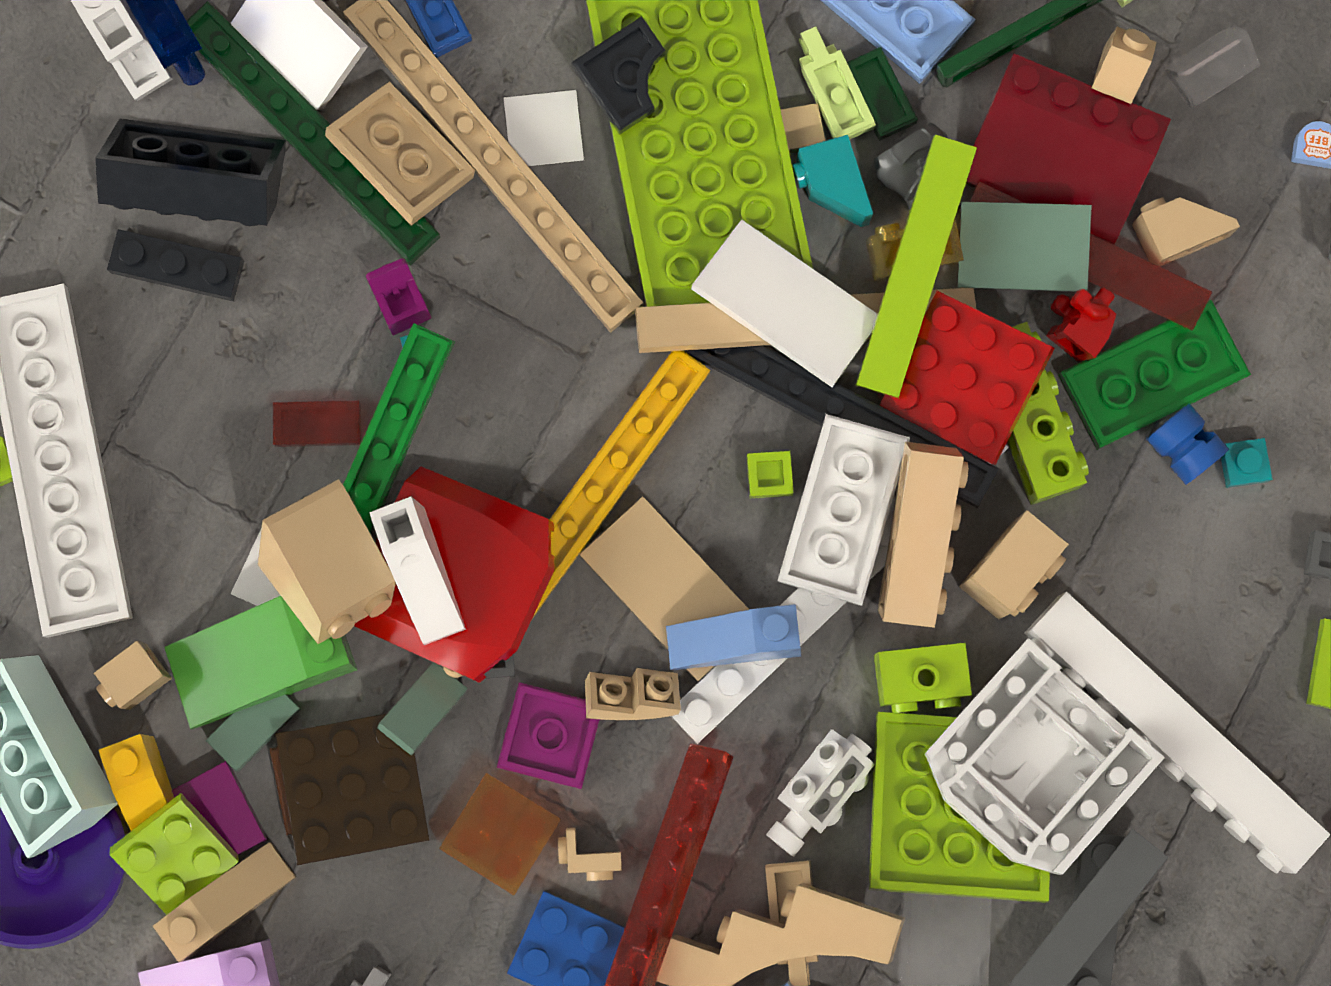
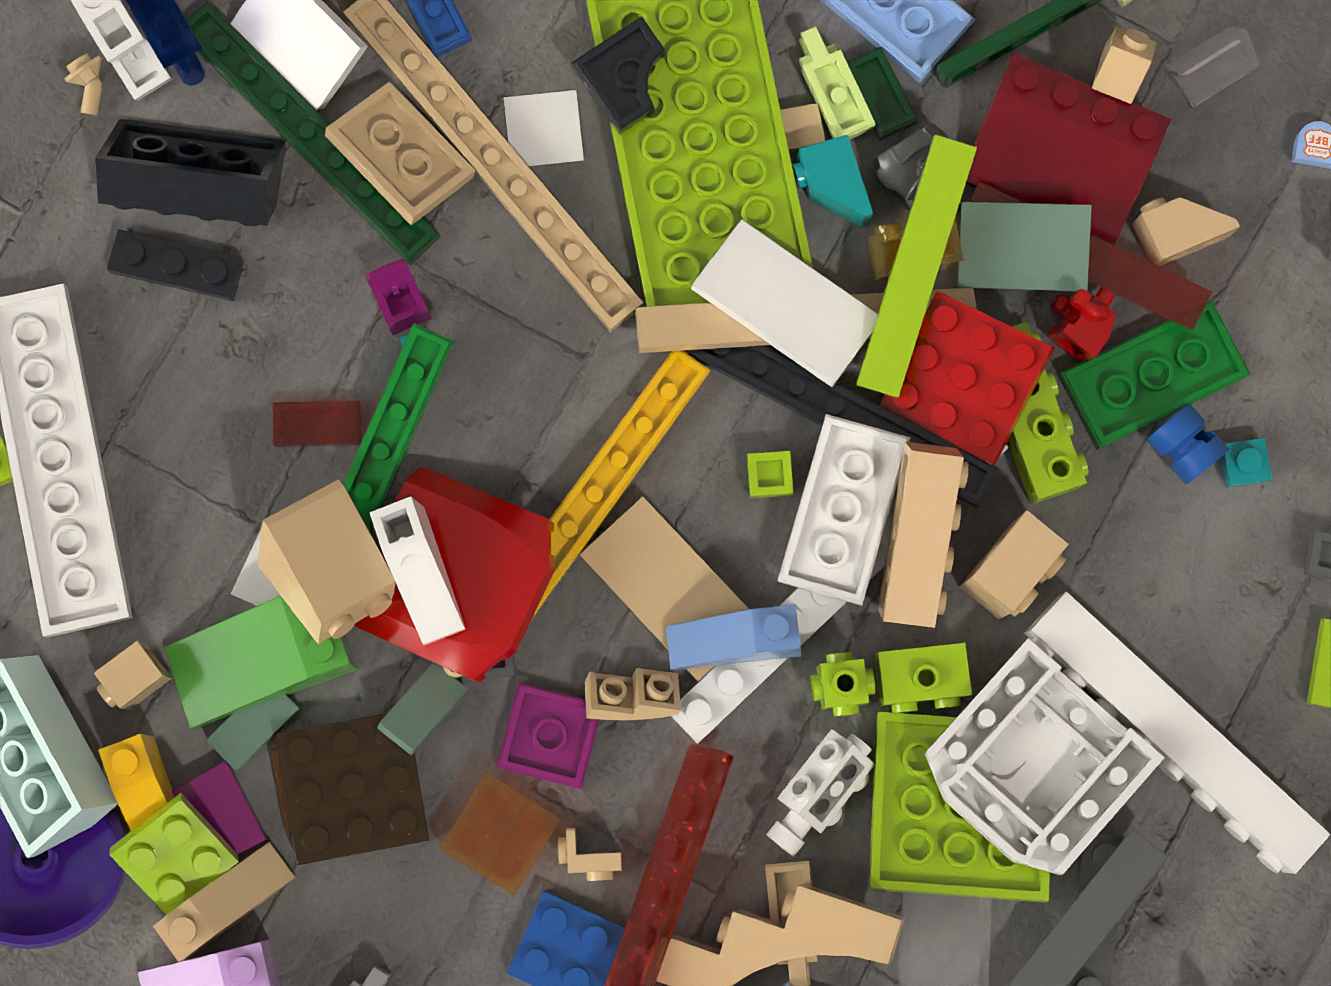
(86, 72): none -> tan plate
(825, 686): none -> lime brick

